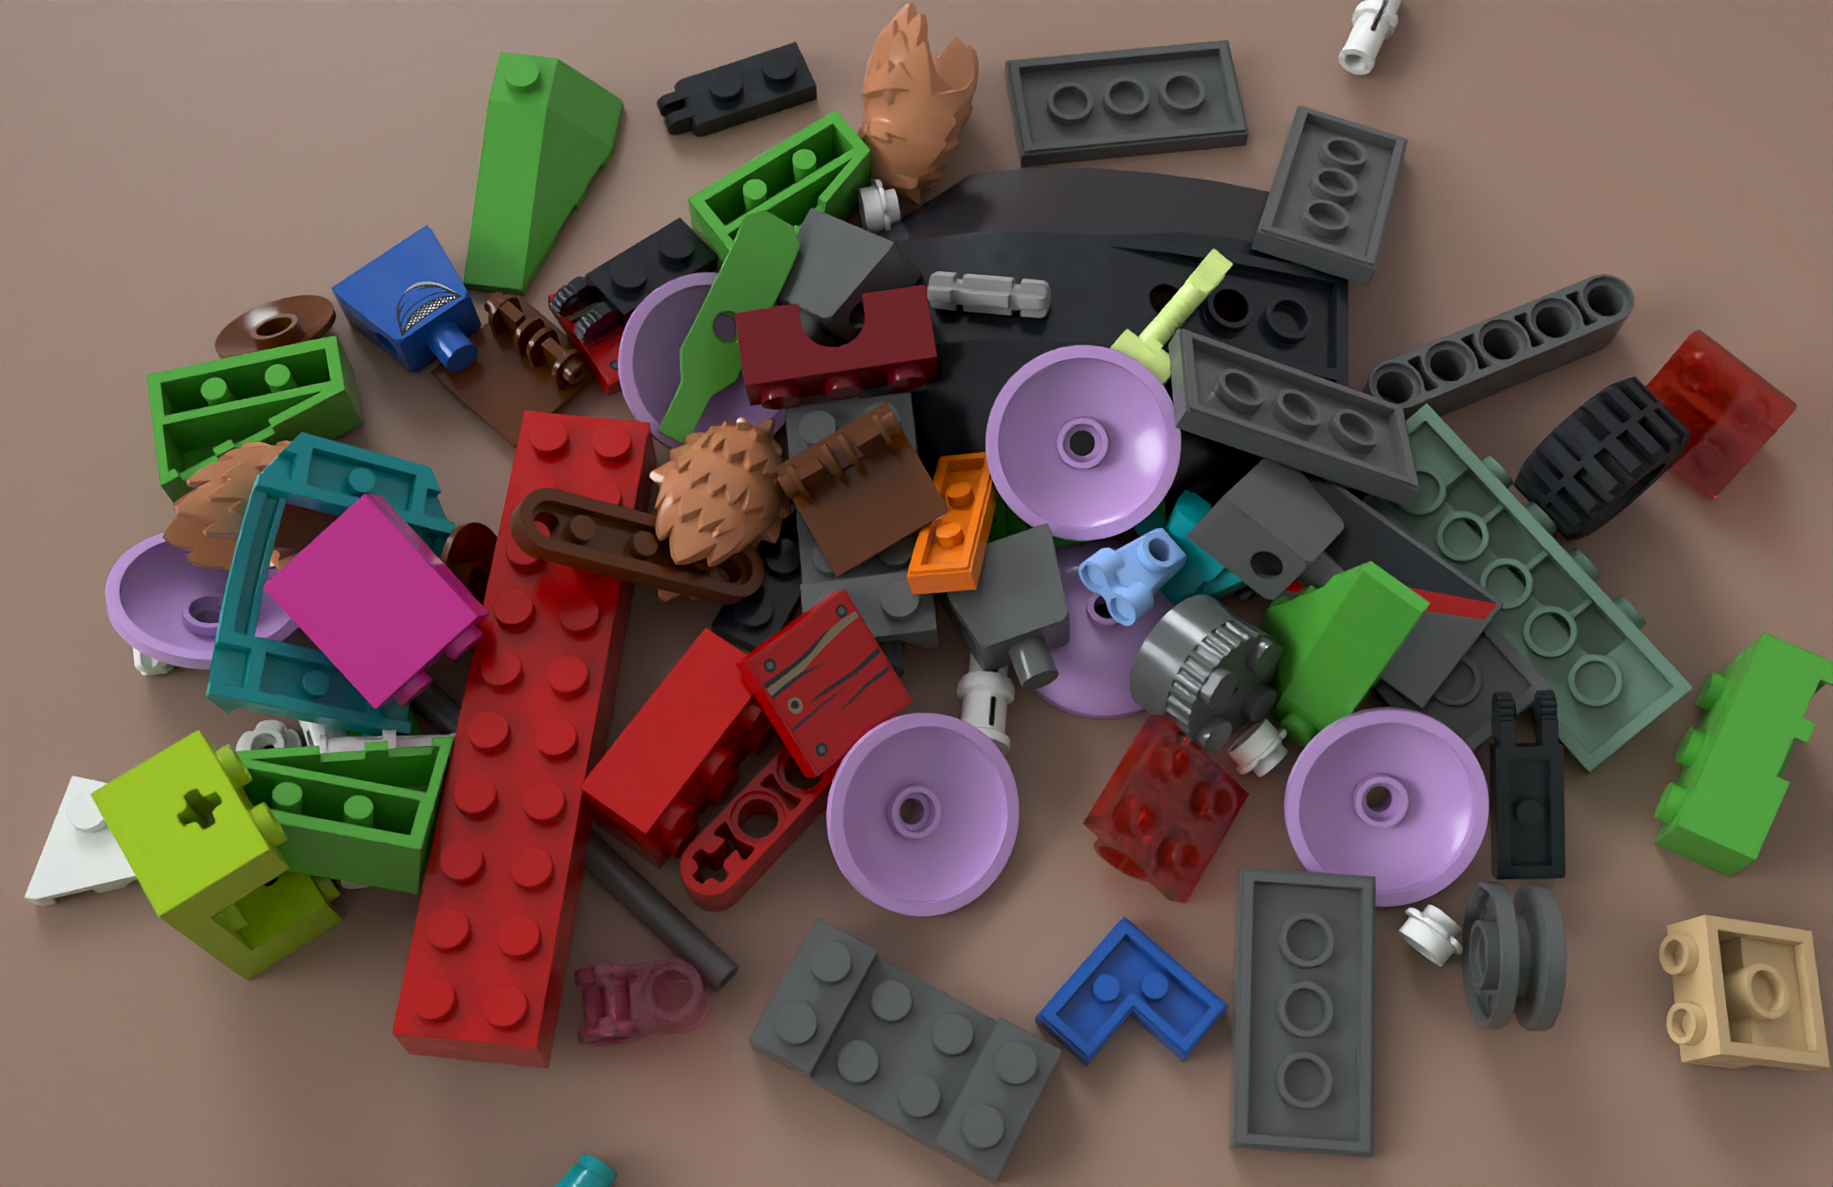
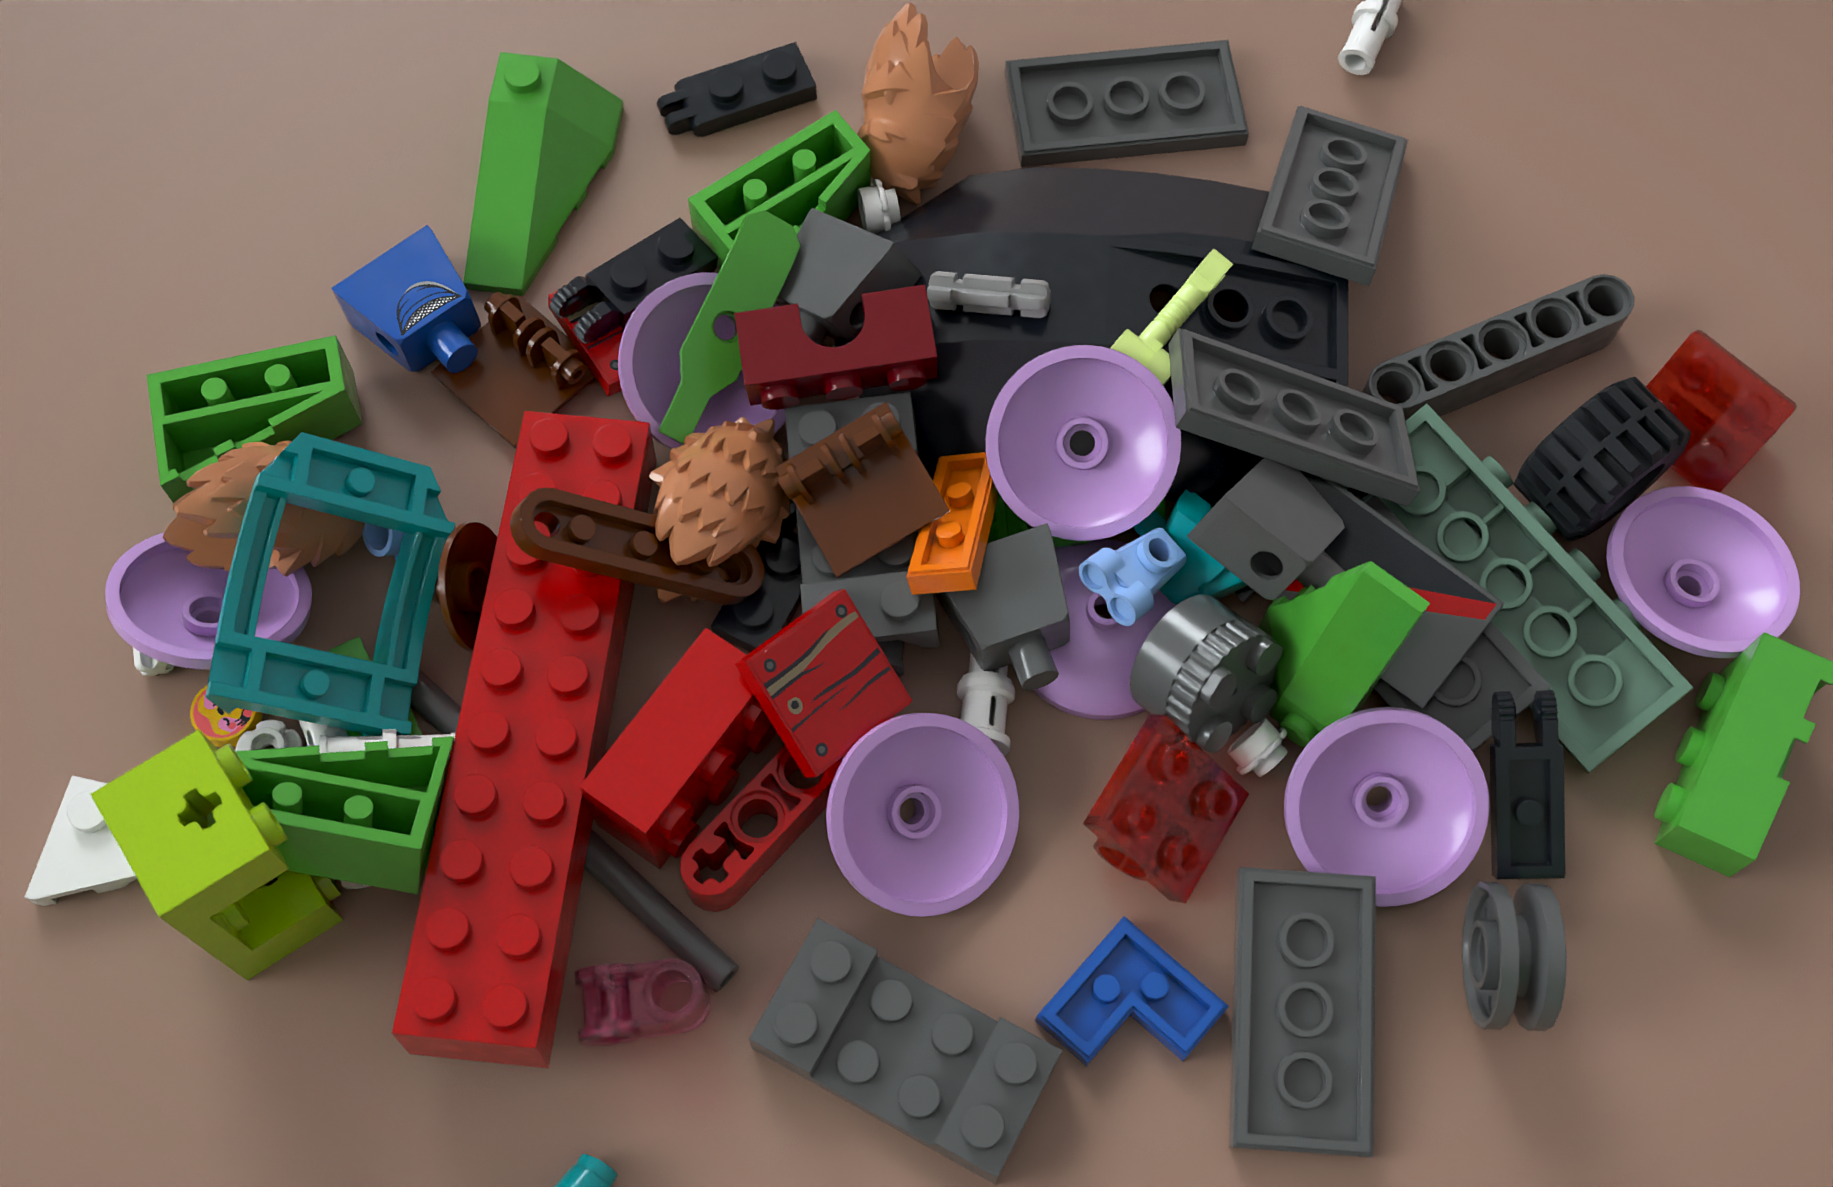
(217, 724): none -> tile
(276, 325): reddish brown dish -> none
(378, 602): dark pink brick -> none
(1431, 934): white plate -> none
(1715, 550): none -> lavender dish
(1744, 994): tan plate -> none

